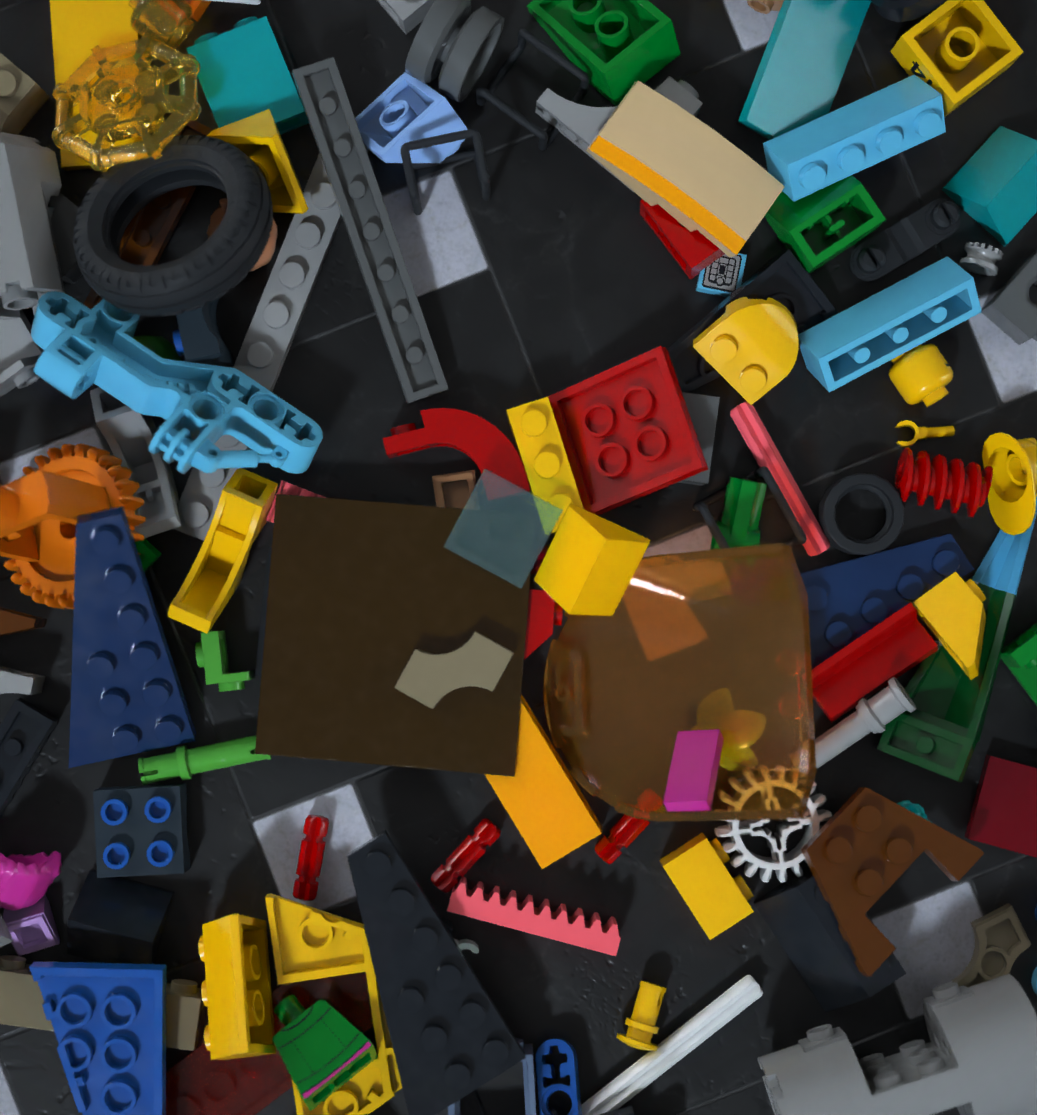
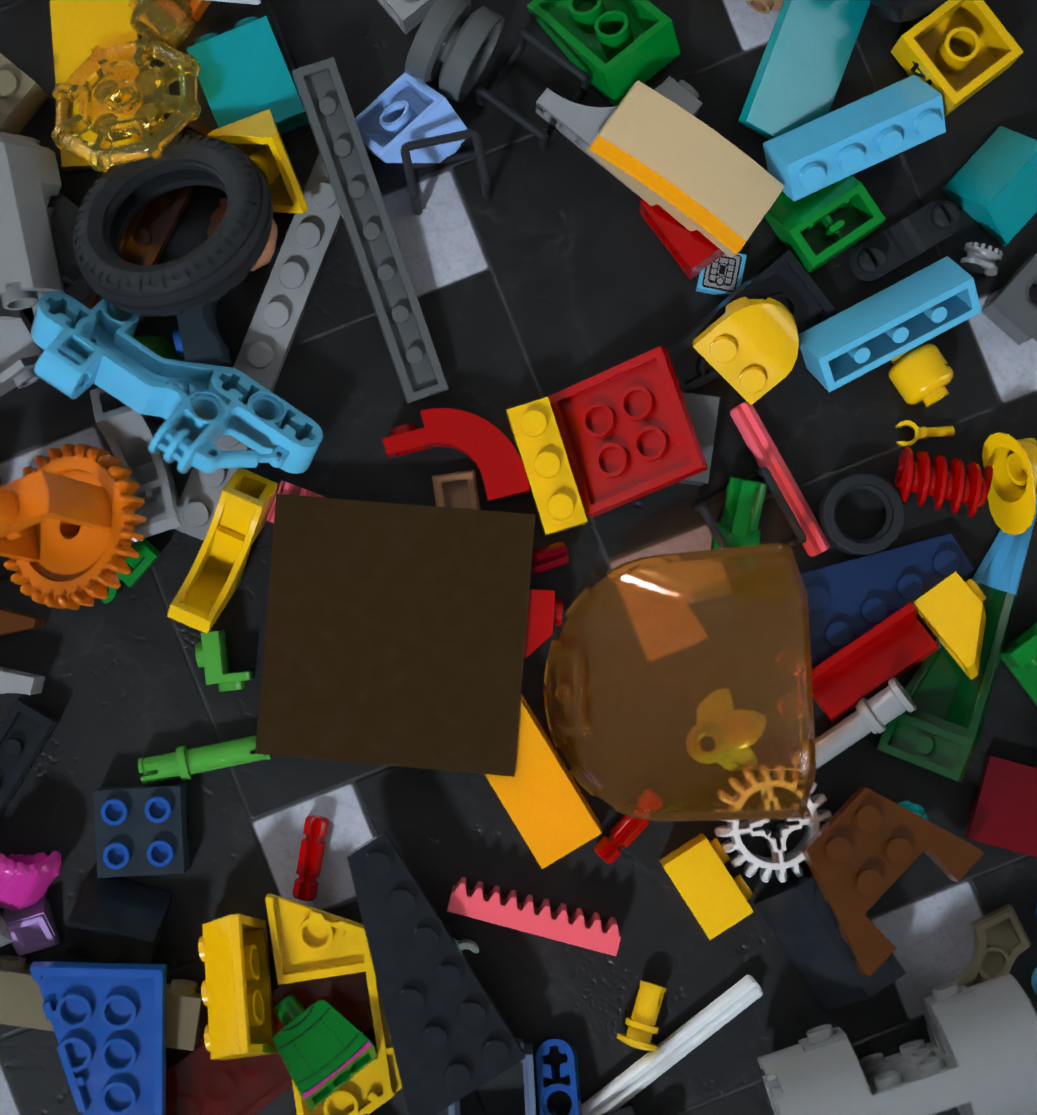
(122, 668): dark blue wing -> none
(465, 855): red axle -> none
(474, 664): dark tan tile -> none
(503, 528): clear light blue tile -> none
(590, 563): yellow slope -> none
(693, 770): dark pink tile -> none

